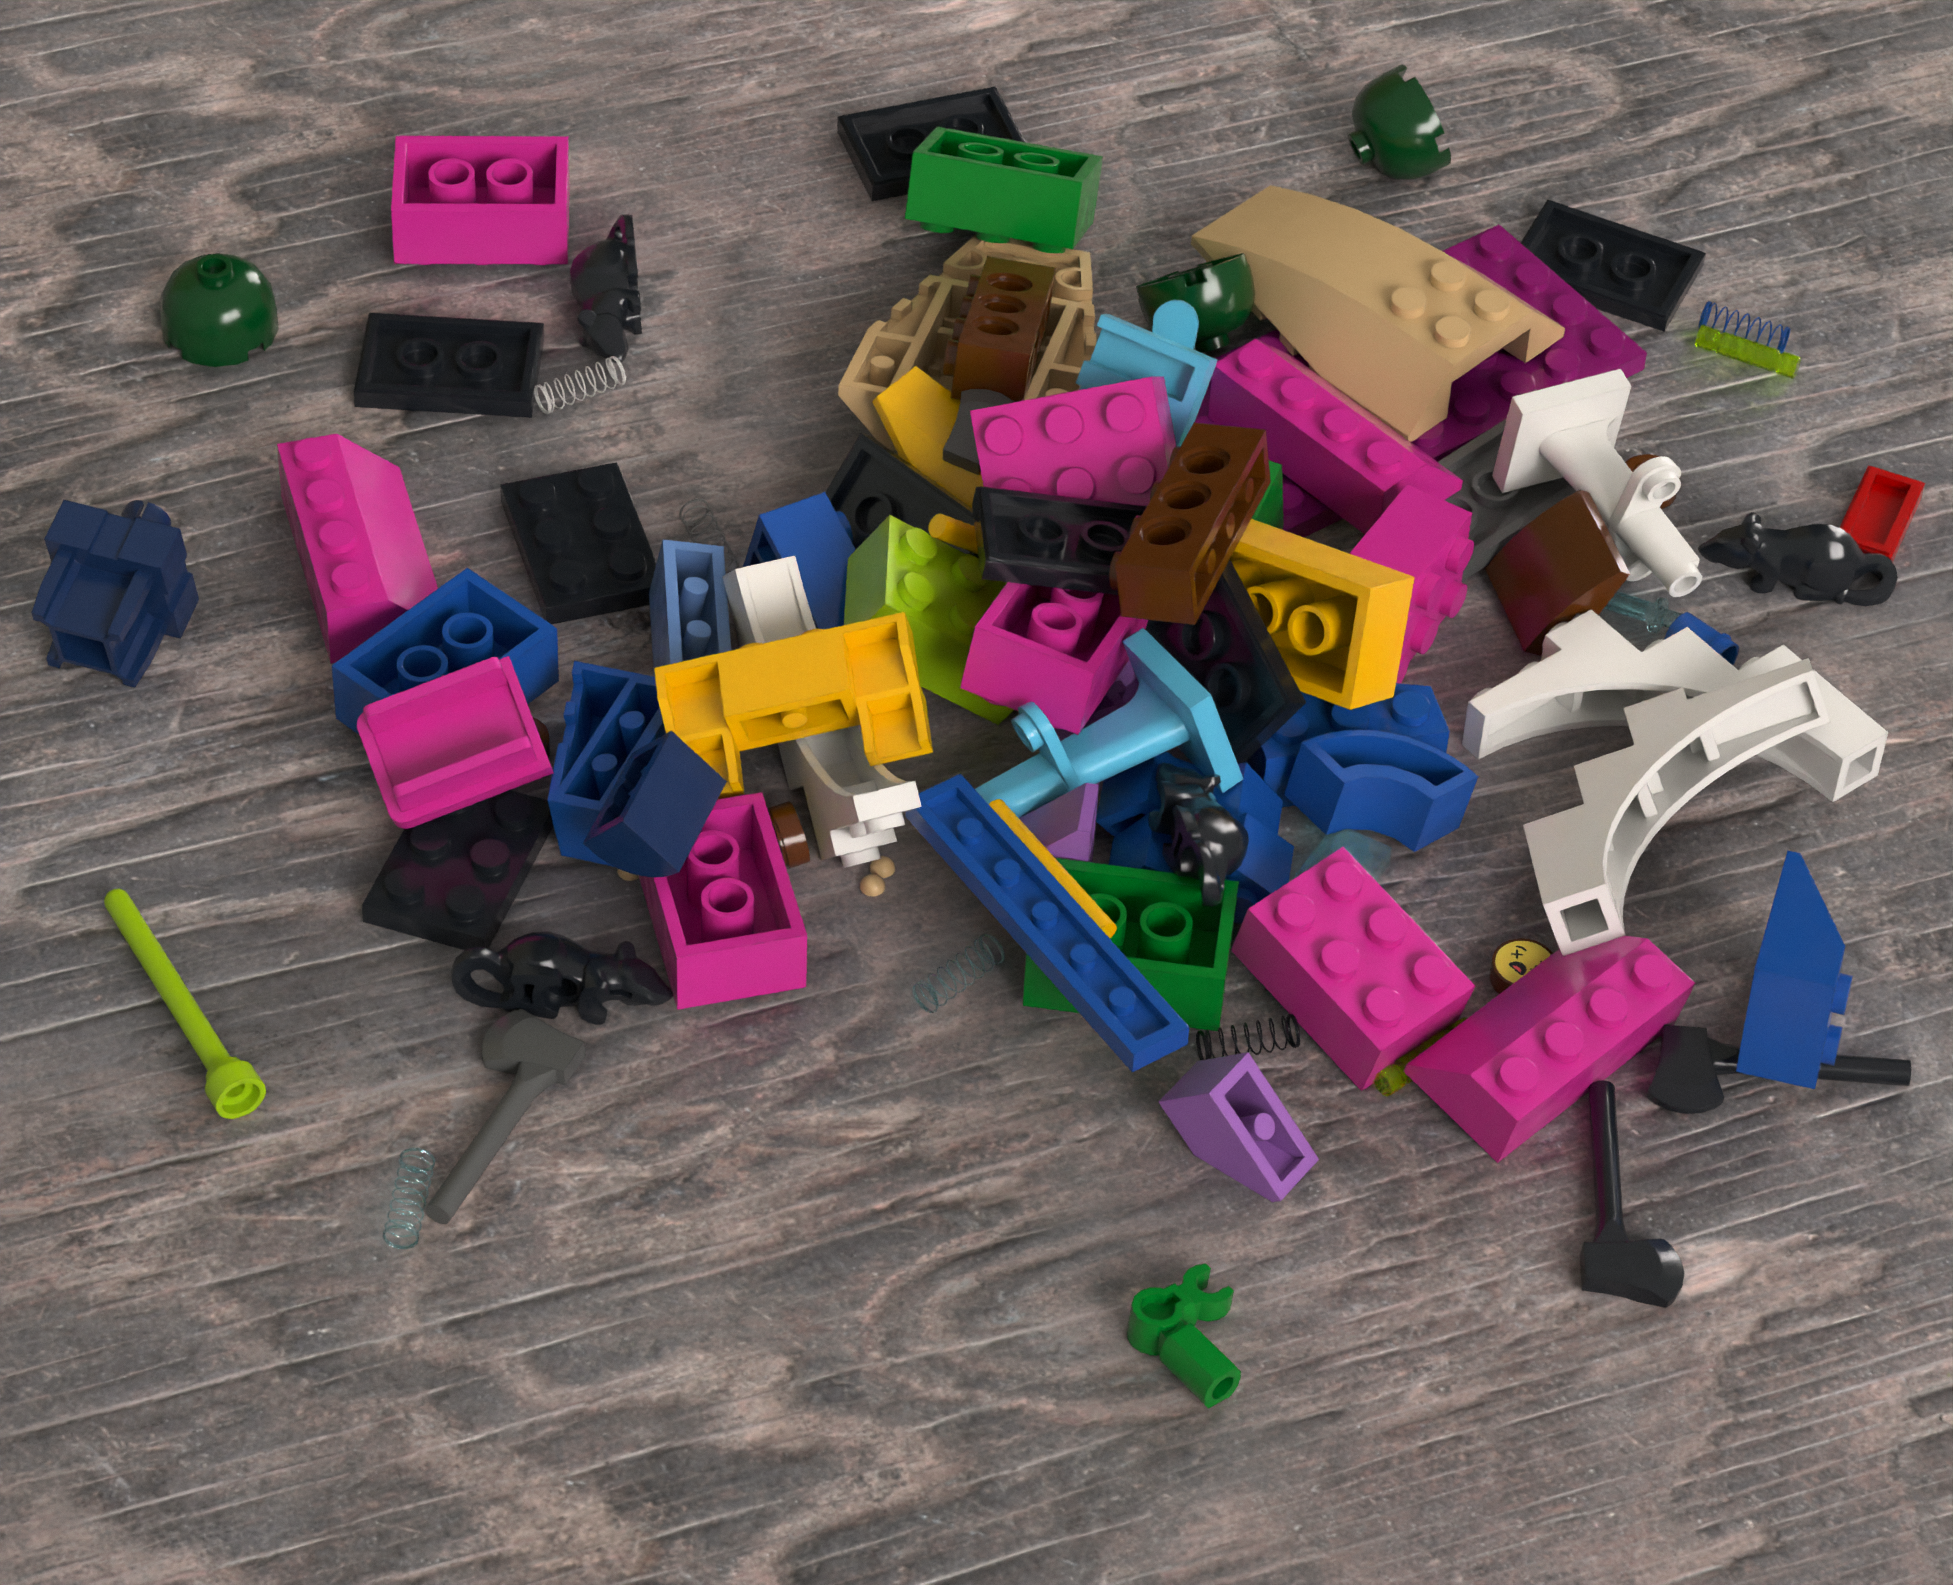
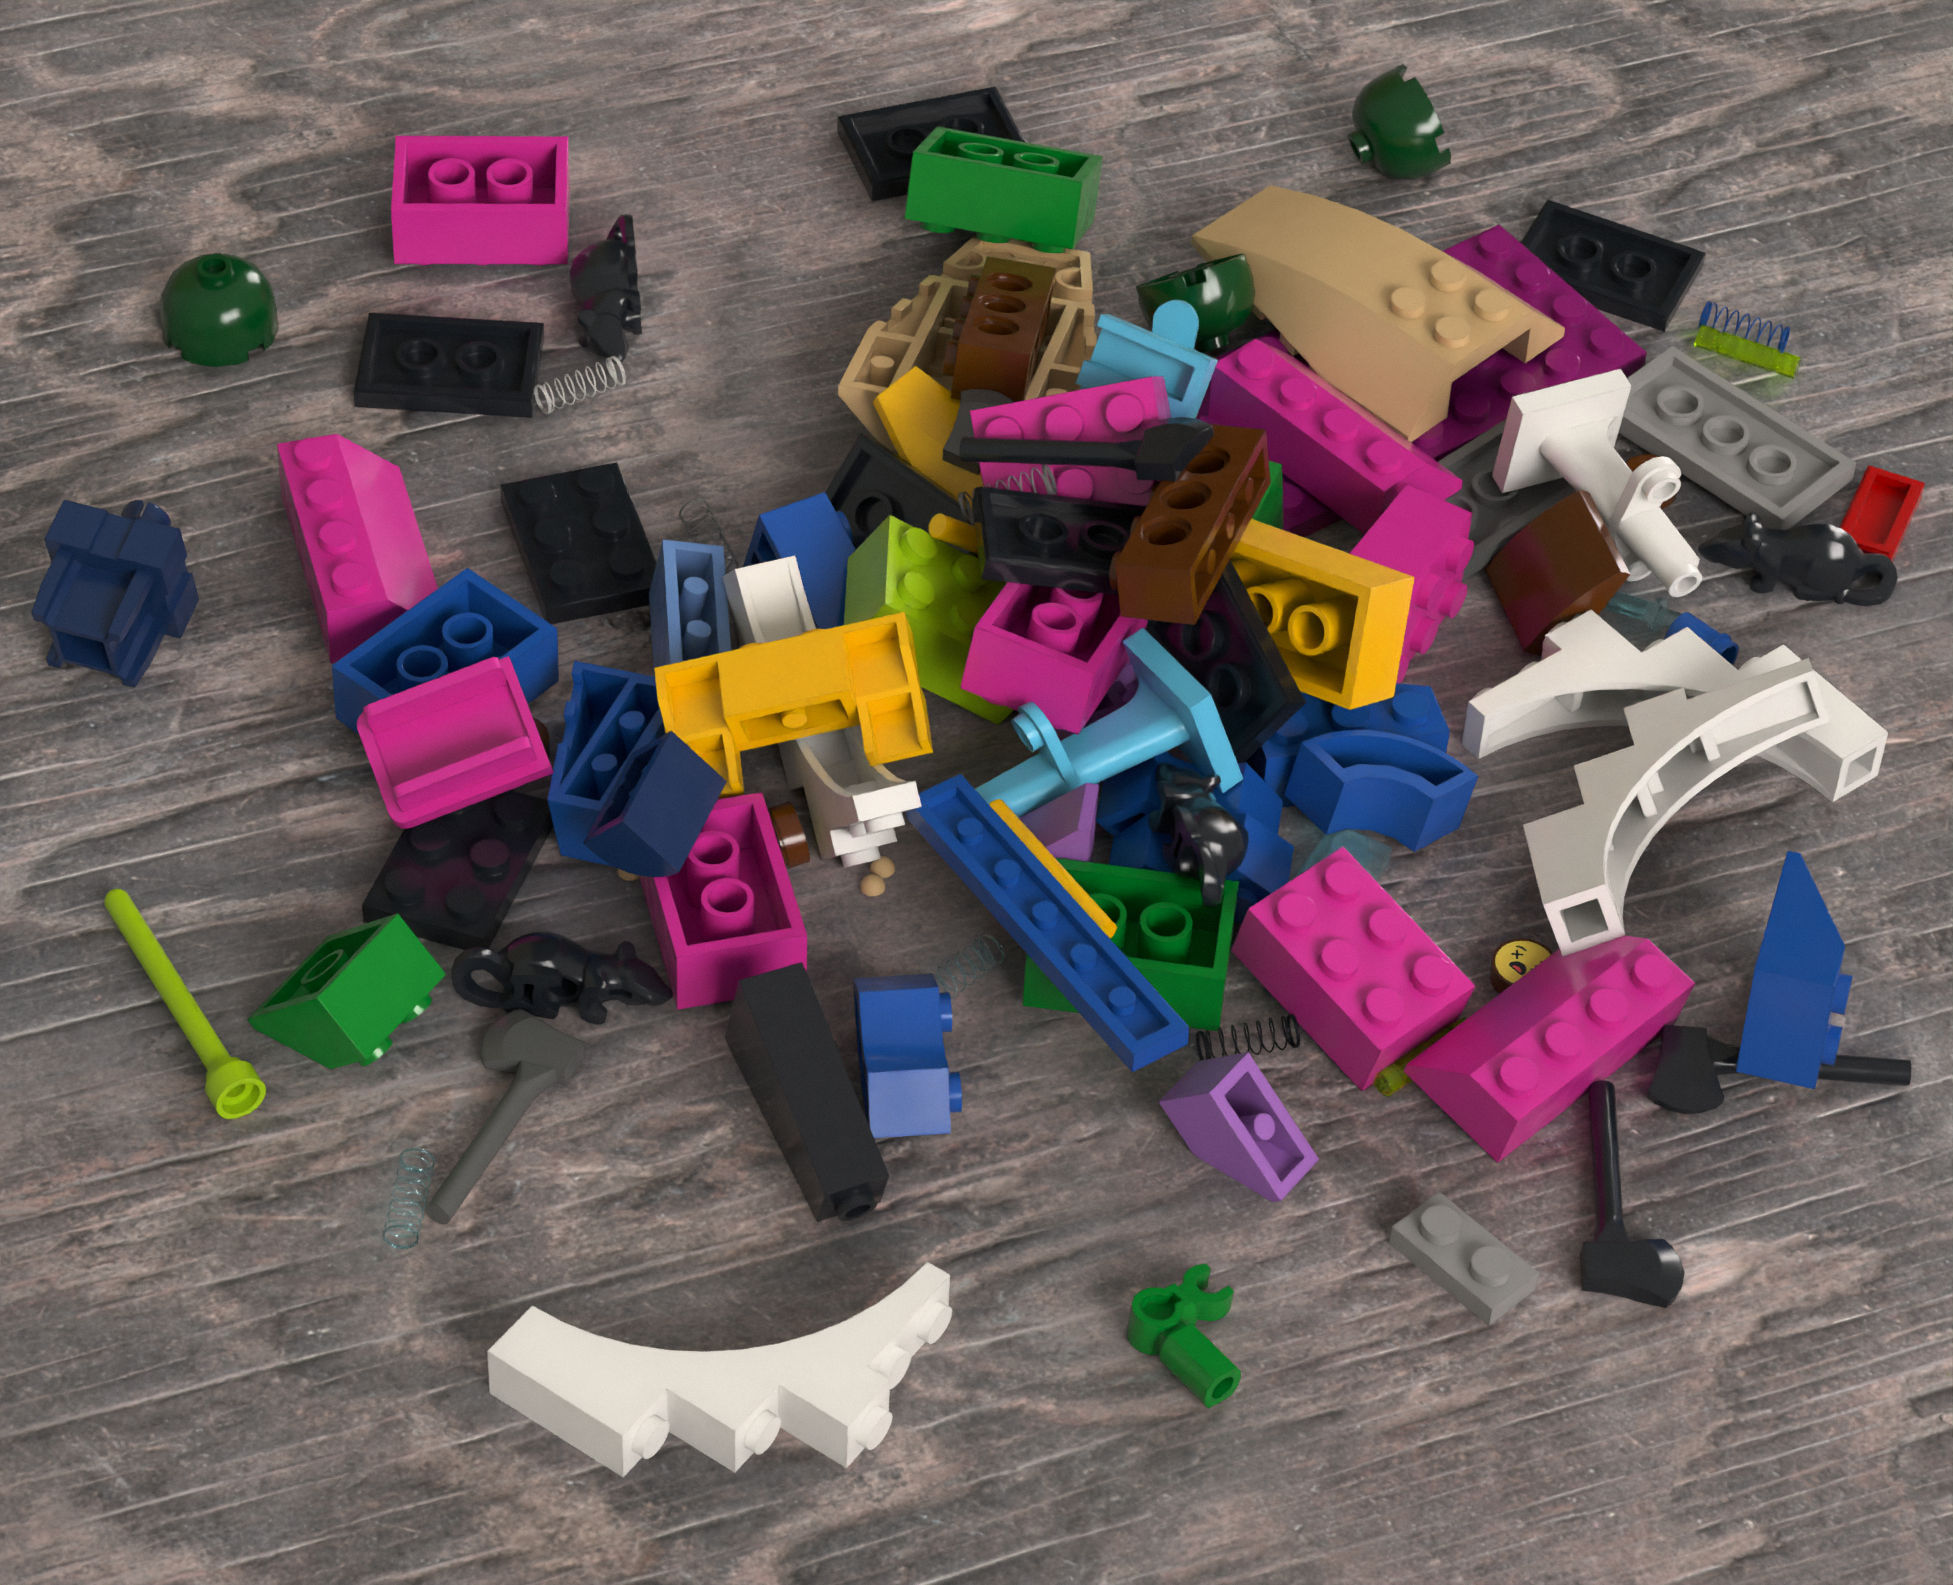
(351, 994): none -> green slope
(728, 1404): none -> white arch
(805, 1093): none -> black slope
(904, 1056): none -> blue brick
(961, 496): none -> light grey piece
(1161, 454): none -> black piece
(1463, 1258): none -> light grey plate
(1731, 441): none -> light grey plate

